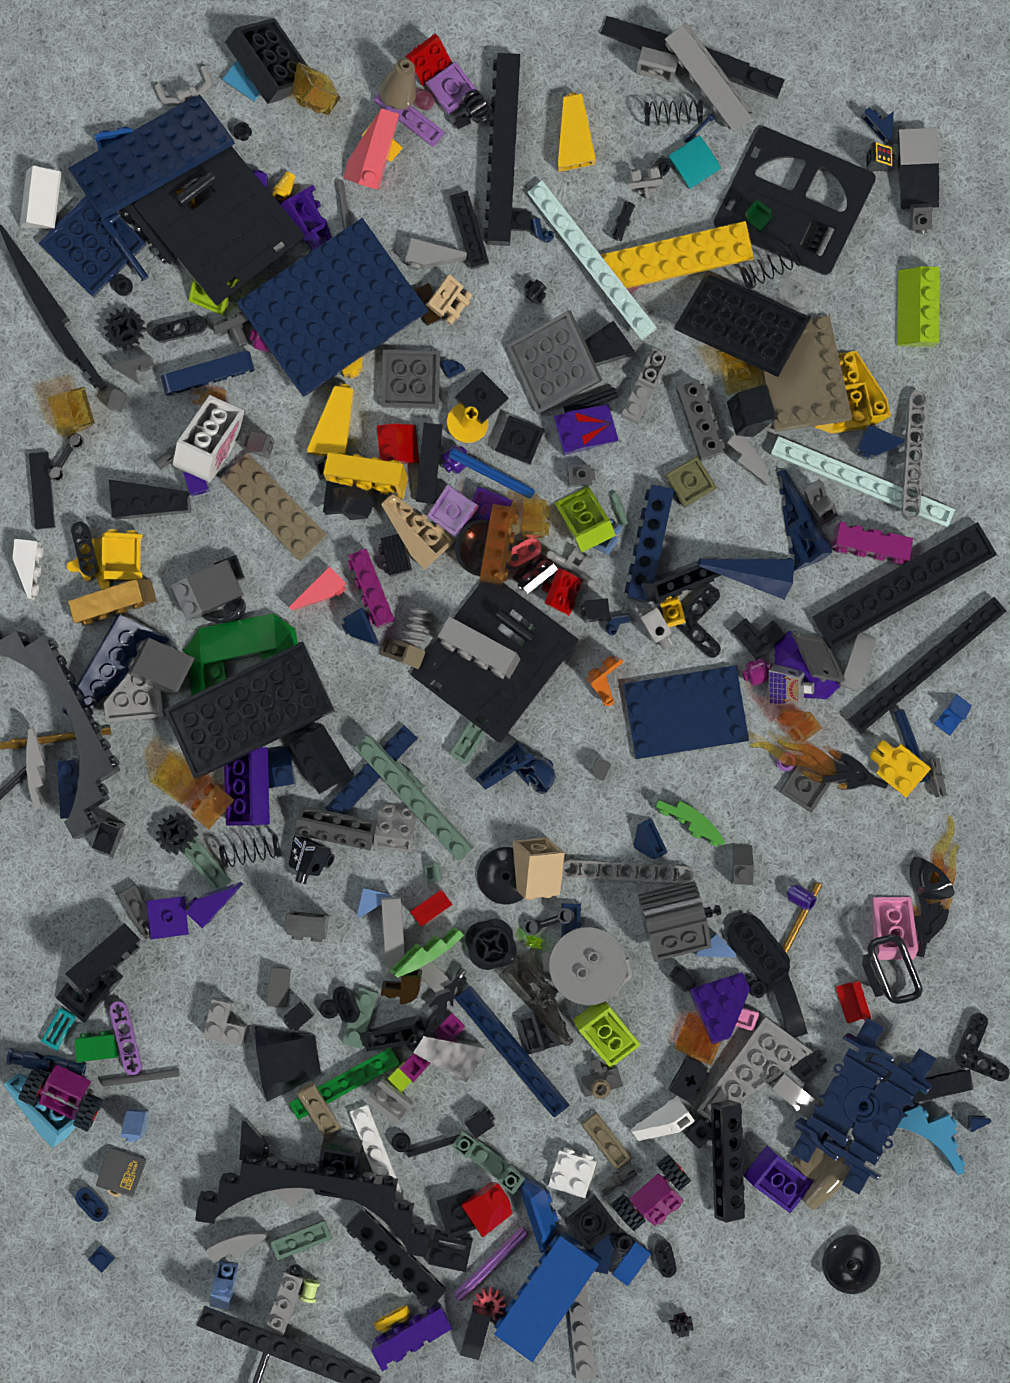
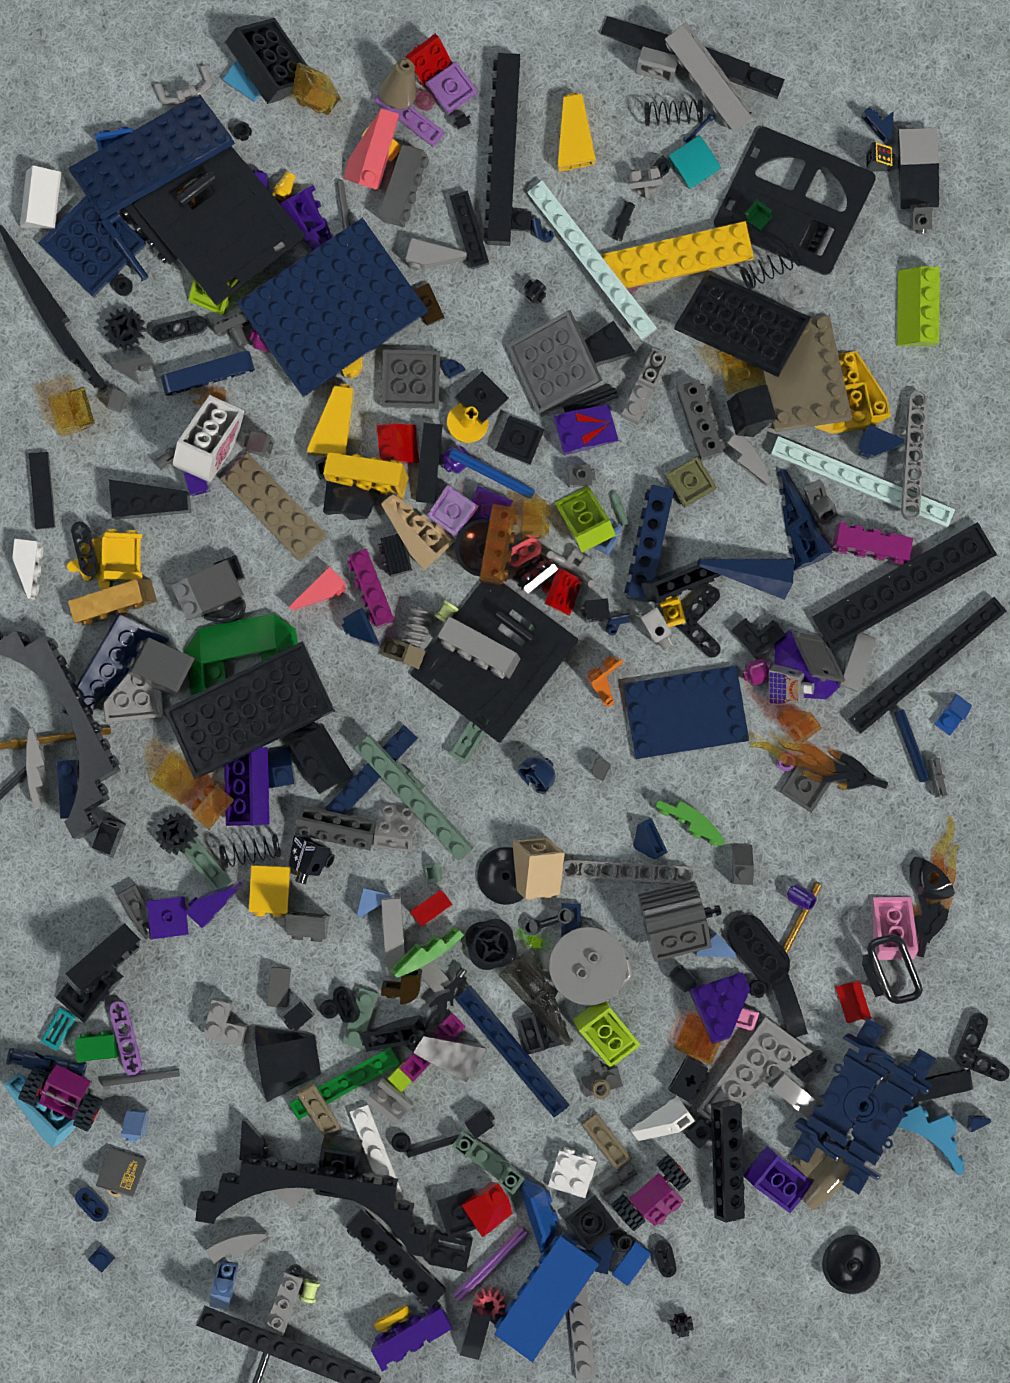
(73, 441): black bar -> none
(269, 890): none -> yellow panel
(301, 1239): sand green plate -> none
(403, 186): none -> dark grey brick
(444, 297): tan plate -> none
(446, 611): none -> yellowish green bush
(476, 106): black gear -> none
(506, 764): dark blue wing -> none
(899, 767): yellow plate -> none

